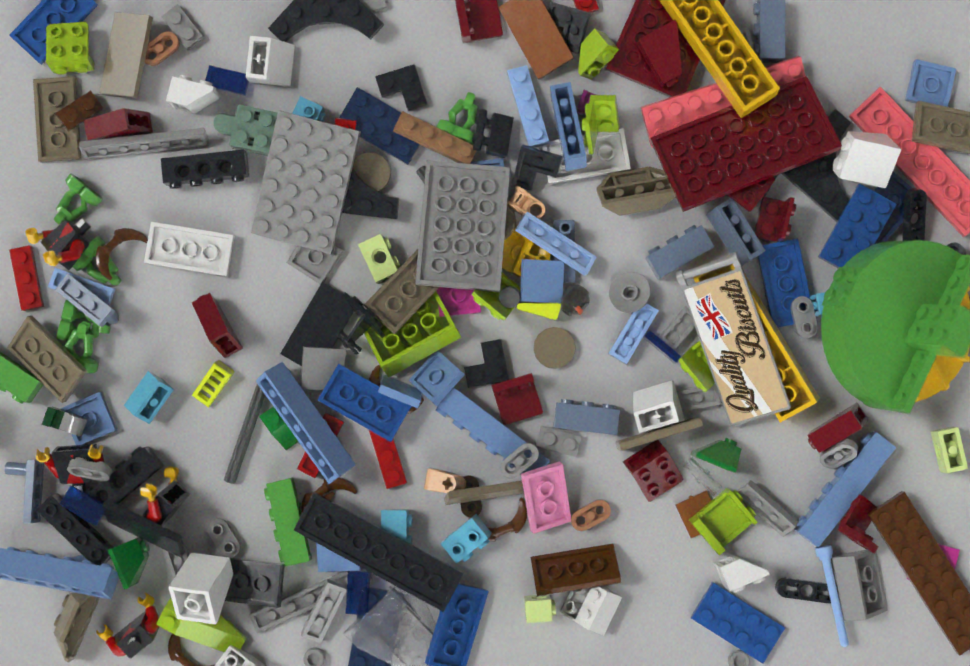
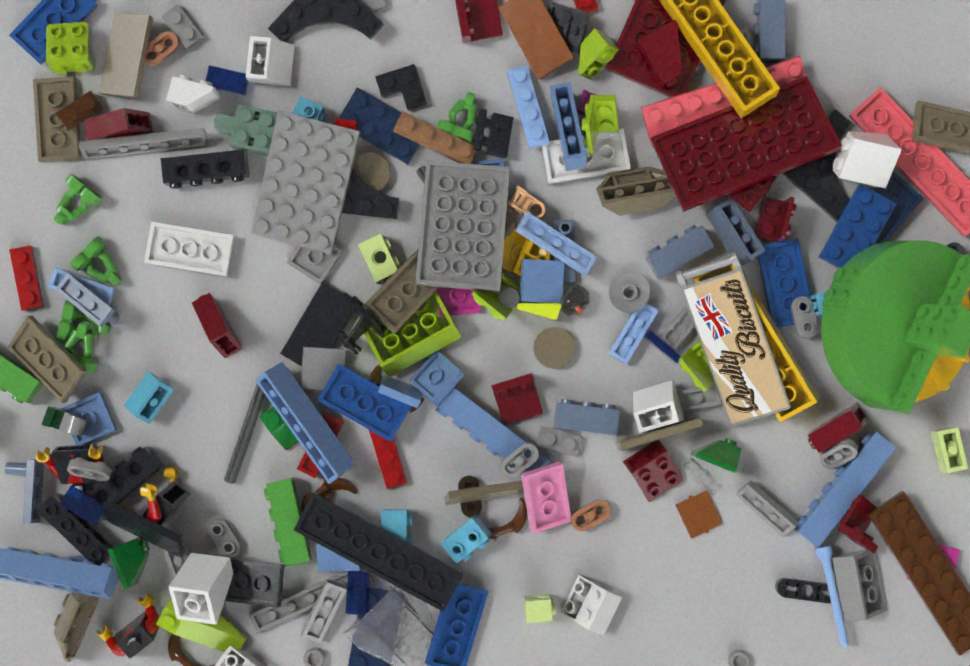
(63, 243): torso -> none
(104, 252): reddish brown piece -> none
(222, 368): neon yellow slope -> none
(441, 481): light nougat piece -> none
(492, 370): black plate -> none
(532, 161): black plate -> none
(575, 569): reddish brown plate -> none
(723, 519): lime panel -> none
(737, 622): blue plate -> none
(738, 572): white slope -> none
(919, 225): black beam -> none
(930, 83): medium blue tile -> none

